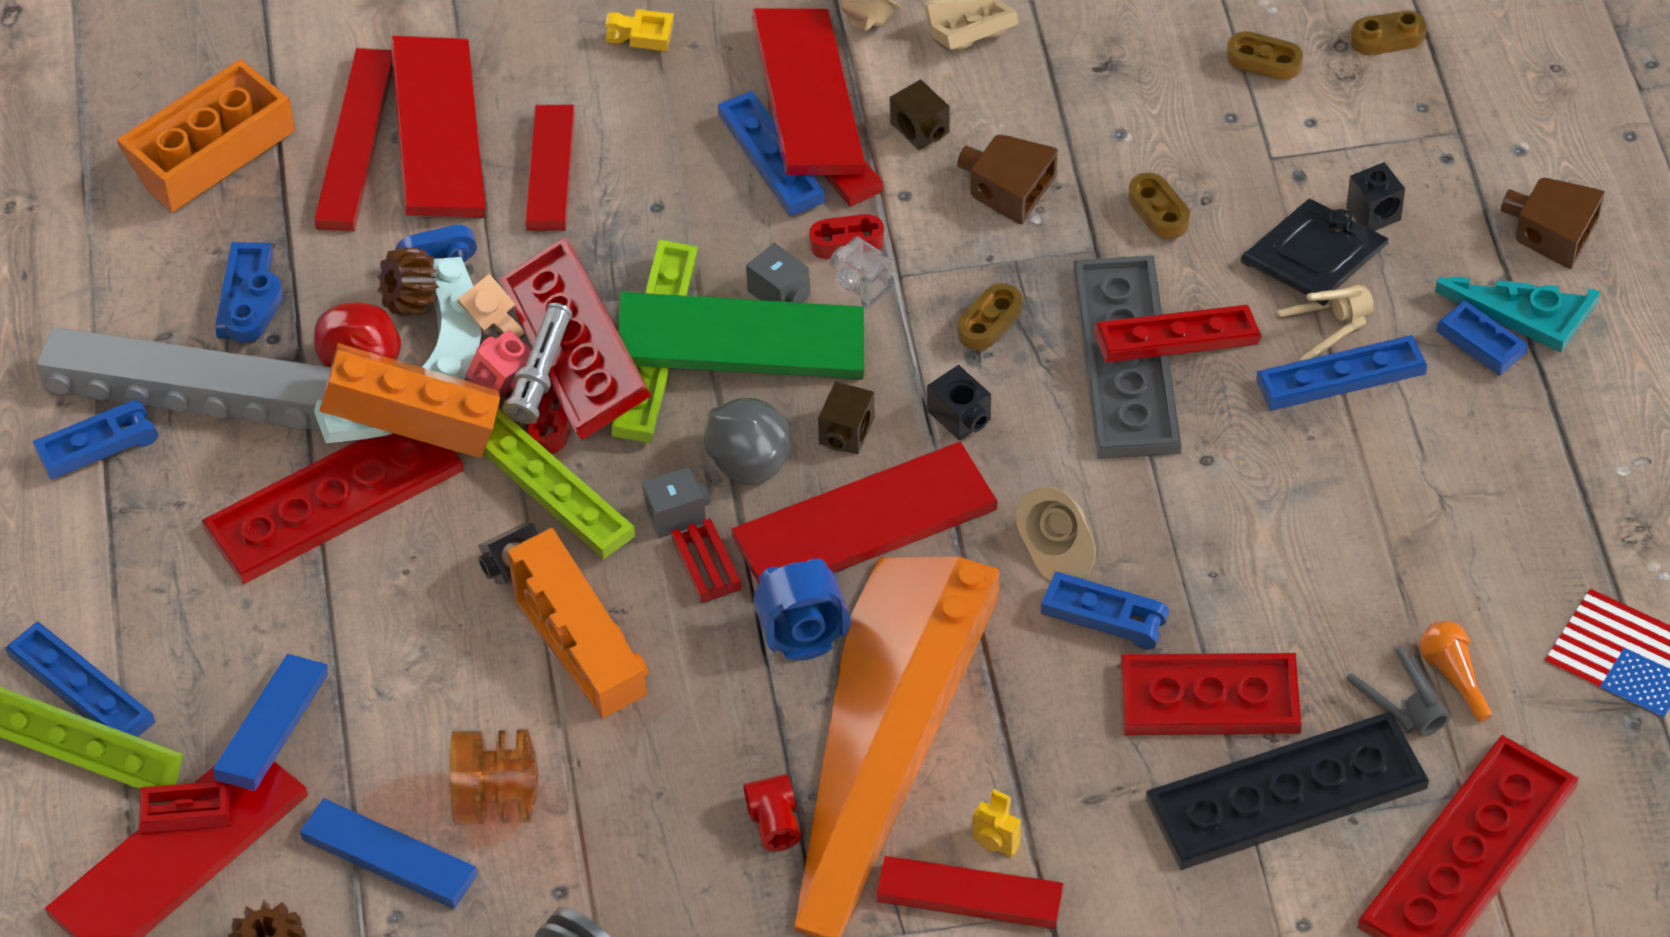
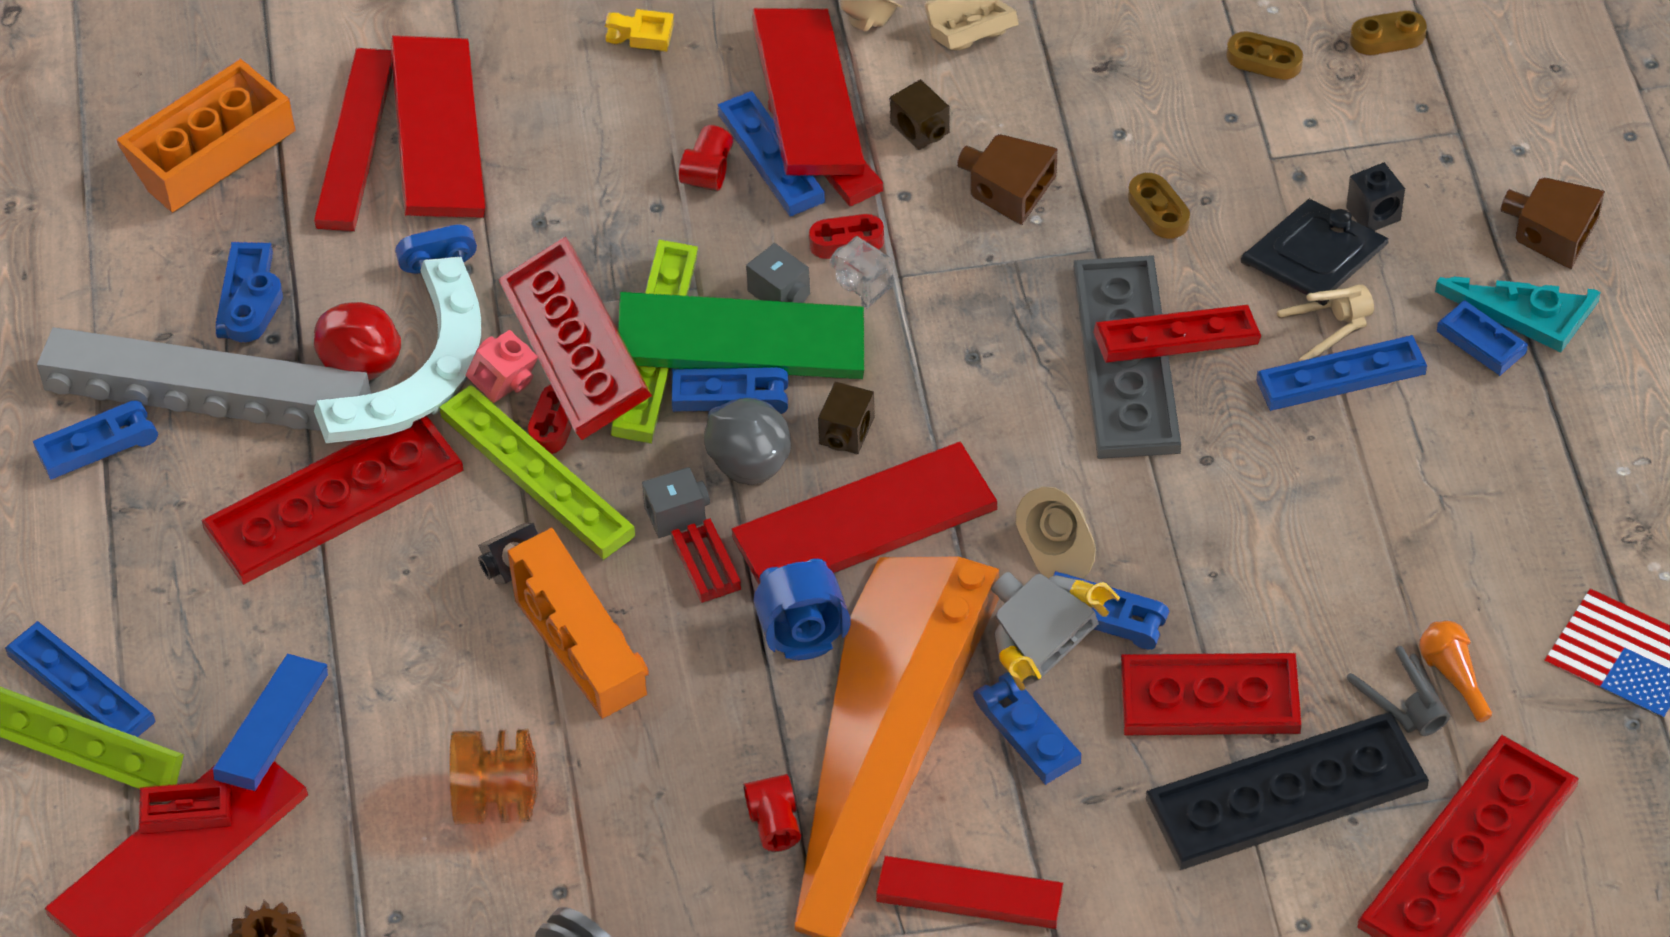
(389, 853): blue tile -> none
(408, 281): reddish brown gear -> none
(410, 401): orange slope -> none
(489, 307): light nougat plate -> none
(533, 379): light grey pin -> none
(550, 167): red tile -> none
(707, 162): none -> red piece
(717, 386): none -> blue plate
(959, 402): black brick -> none
(983, 322): pearl gold plate -> none
(995, 827): yellow plate -> none
(1028, 729): none -> blue plate
(1044, 621): none -> light grey torso

